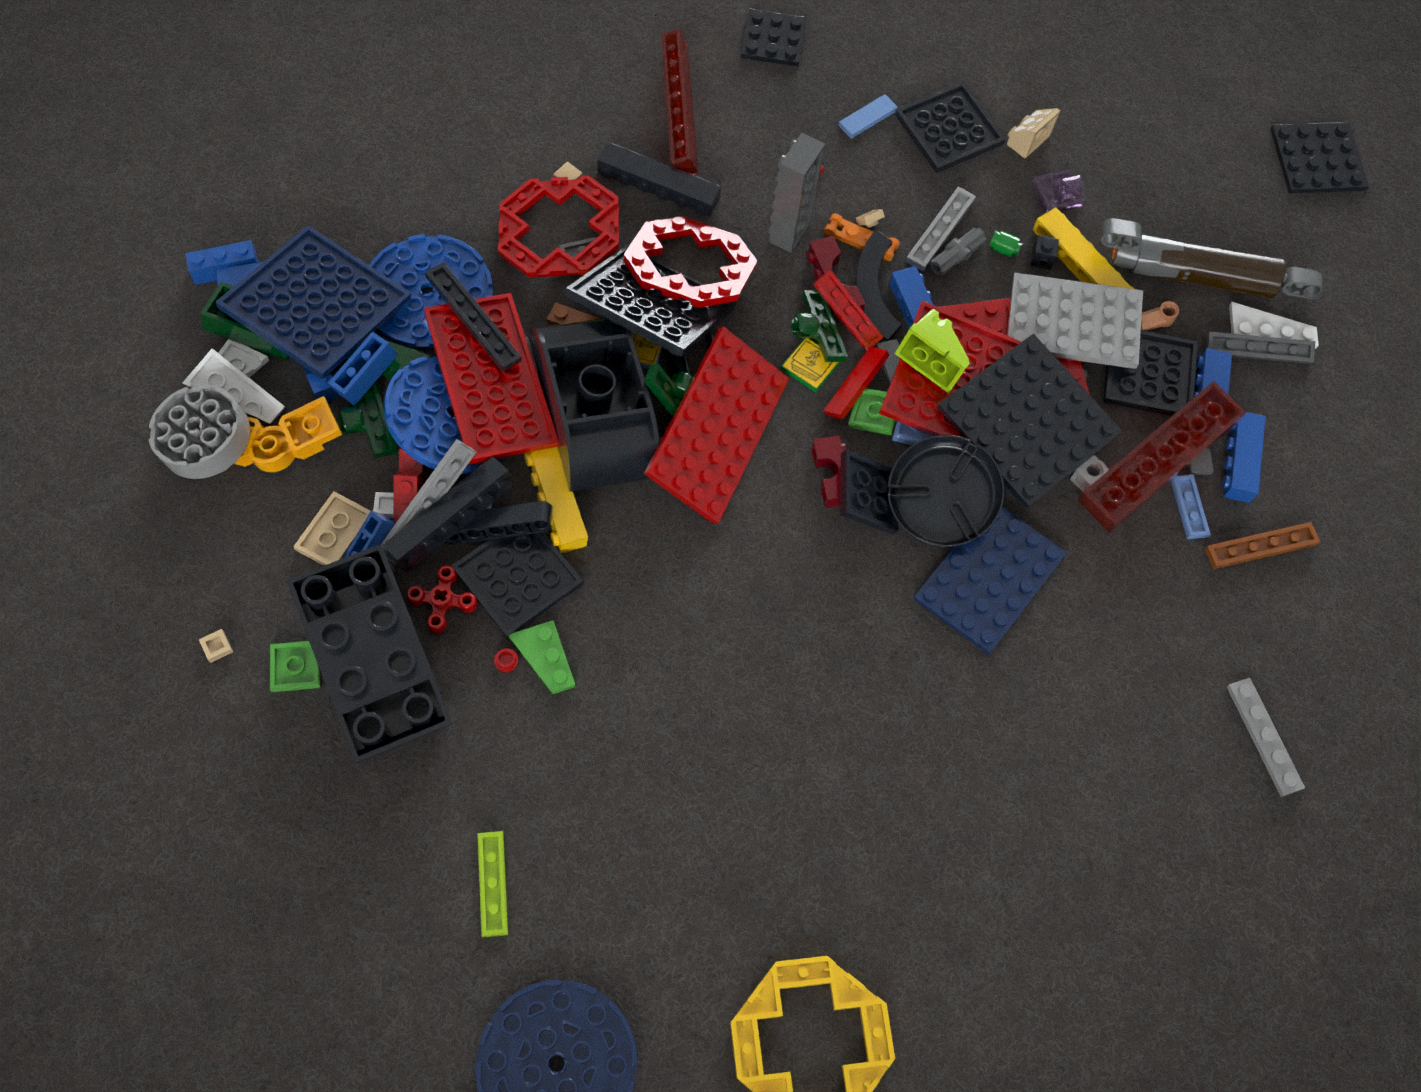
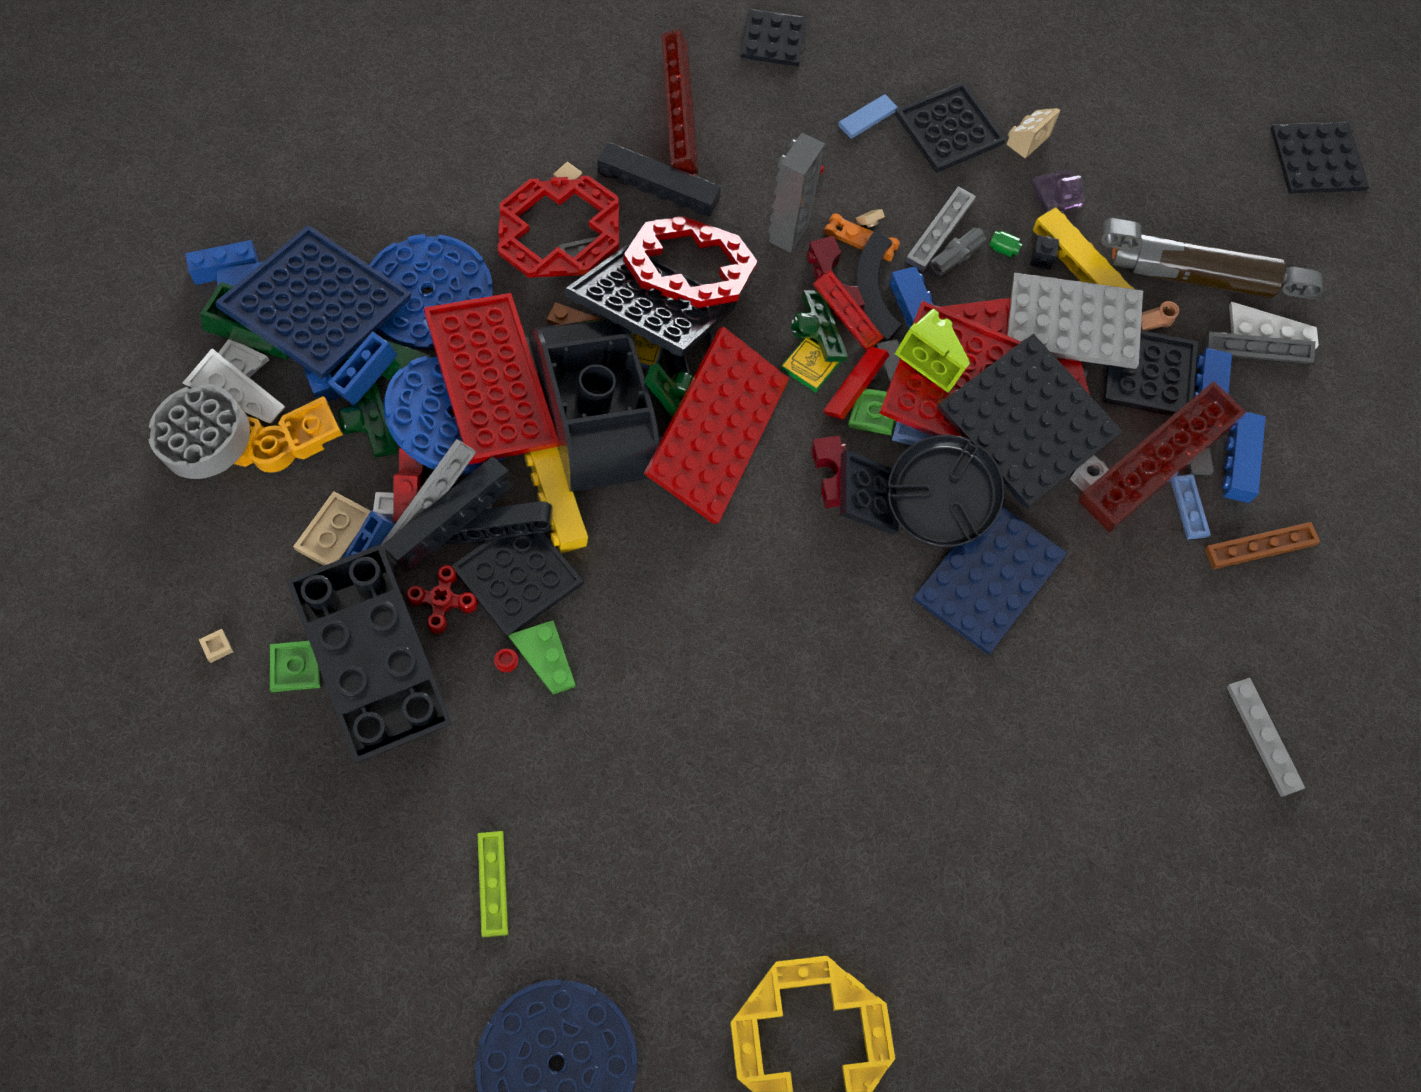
(473, 317): black plate -> none

